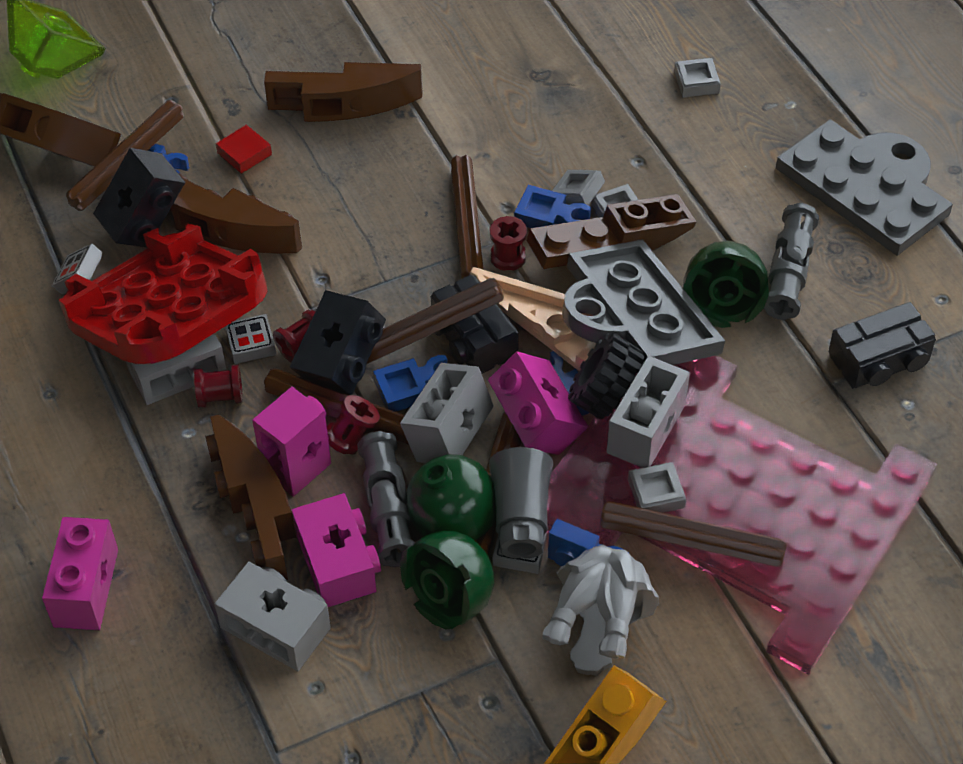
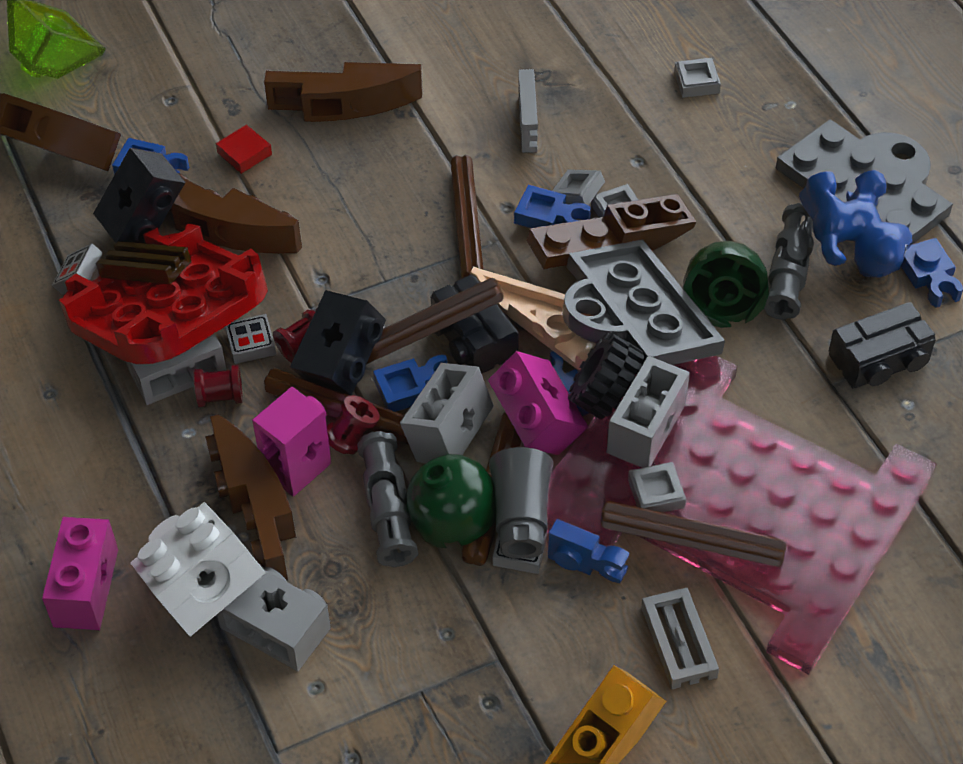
(142, 138): reddish brown axle -> none
(144, 262): none -> dark brown tile
(196, 566): none -> white brick
(335, 549): dark pink brick -> none
(448, 577): dark green cylinder -> none
(508, 238): dark red bush -> none
(527, 110): none -> light grey tile
(609, 595): light grey piece -> none
(690, 671): none -> light grey tile
(878, 244): none -> blue animal
(930, 266): none -> blue plate

